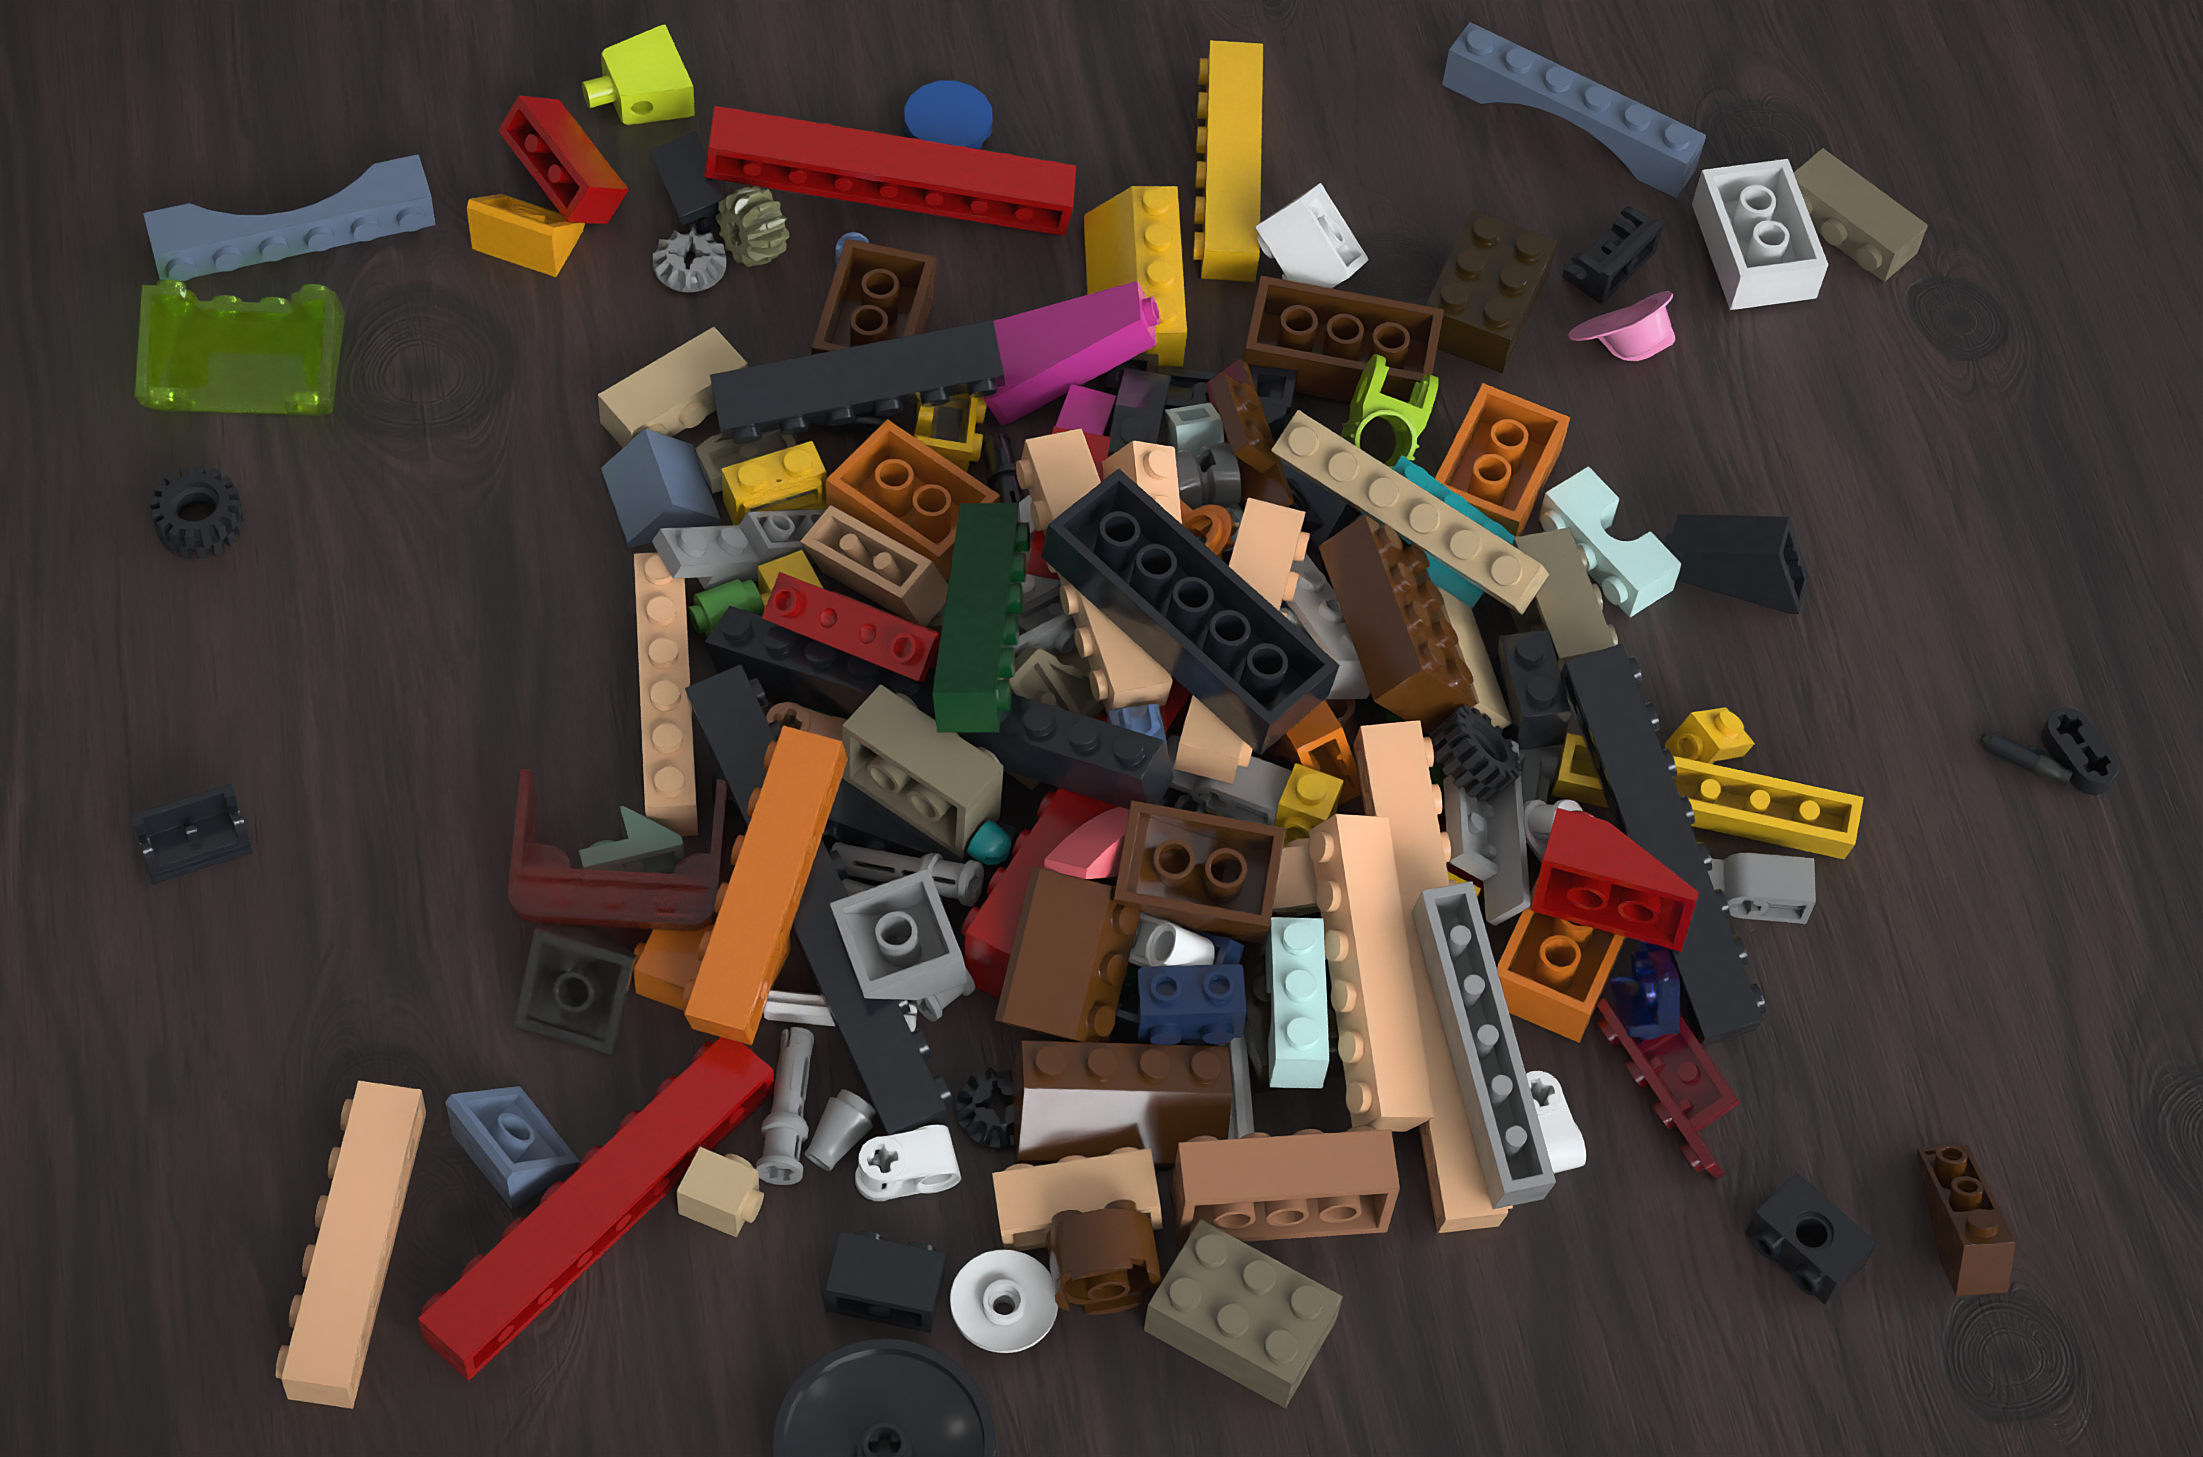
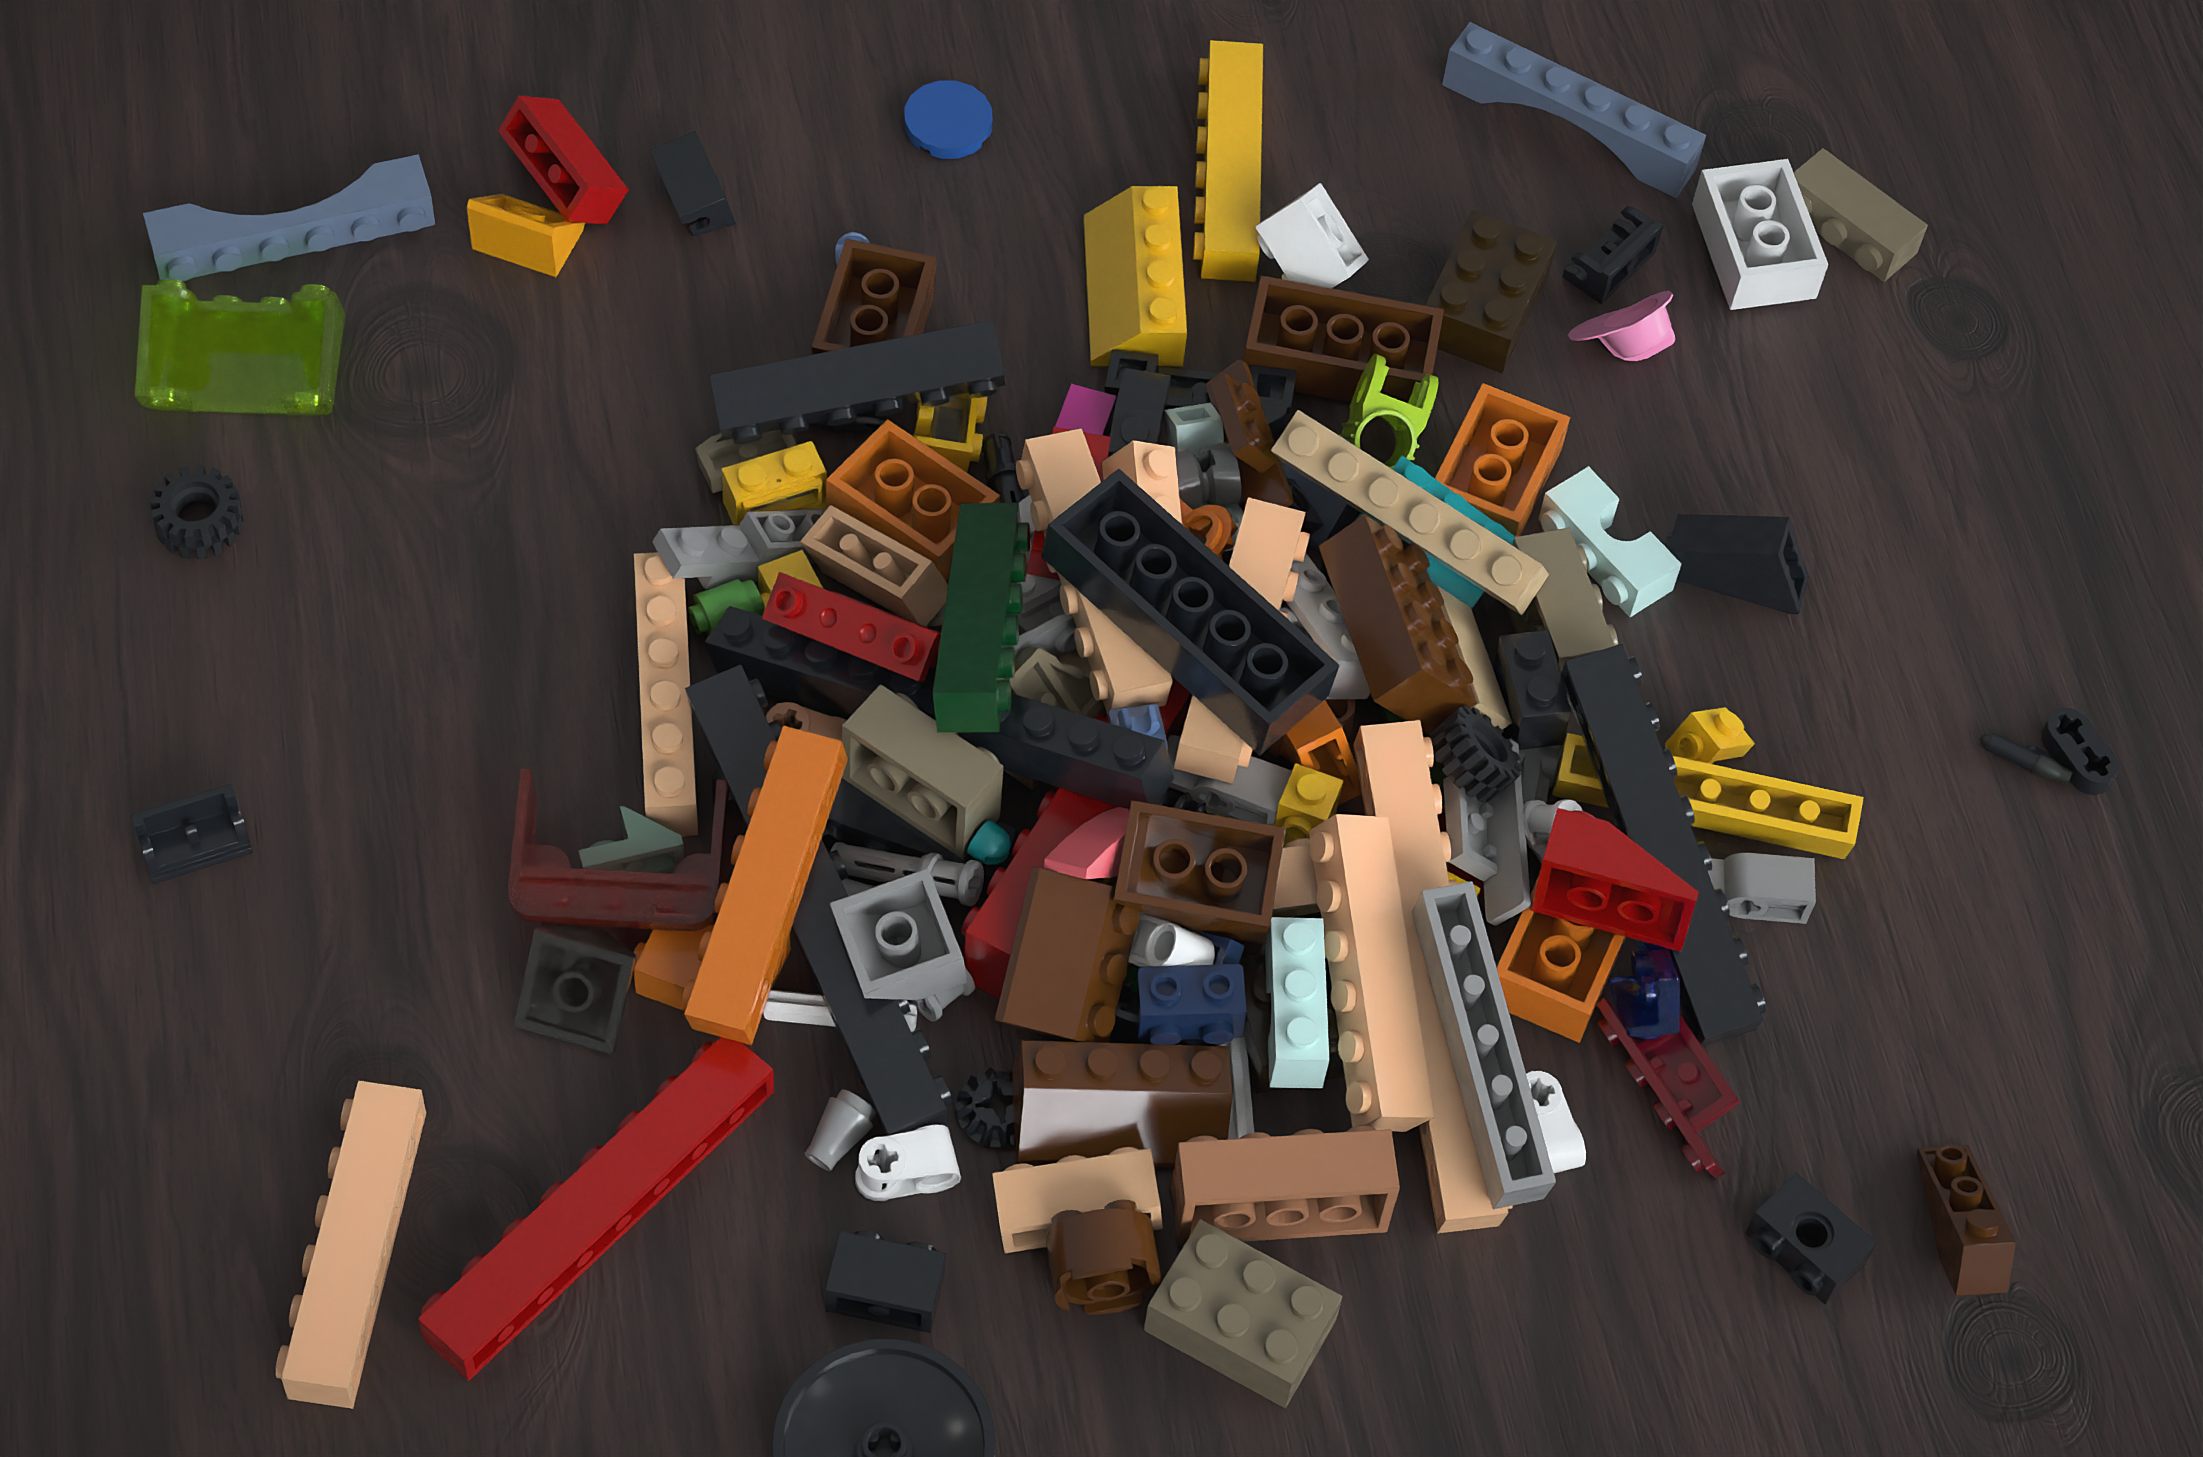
(509, 1142): sand blue slope -> none
(643, 80): neon yellow torso -> none
(657, 487): sand blue slope -> none
(670, 391): tan brick -> none
(706, 267): light grey gear -> none
(720, 1191): tan brick -> none
(752, 226): olive gear -> none
(785, 1126): light grey pin -> none
(890, 171): red brick -> none
(1010, 1279): white dish -> none
(1069, 345): dark pink slope -> none

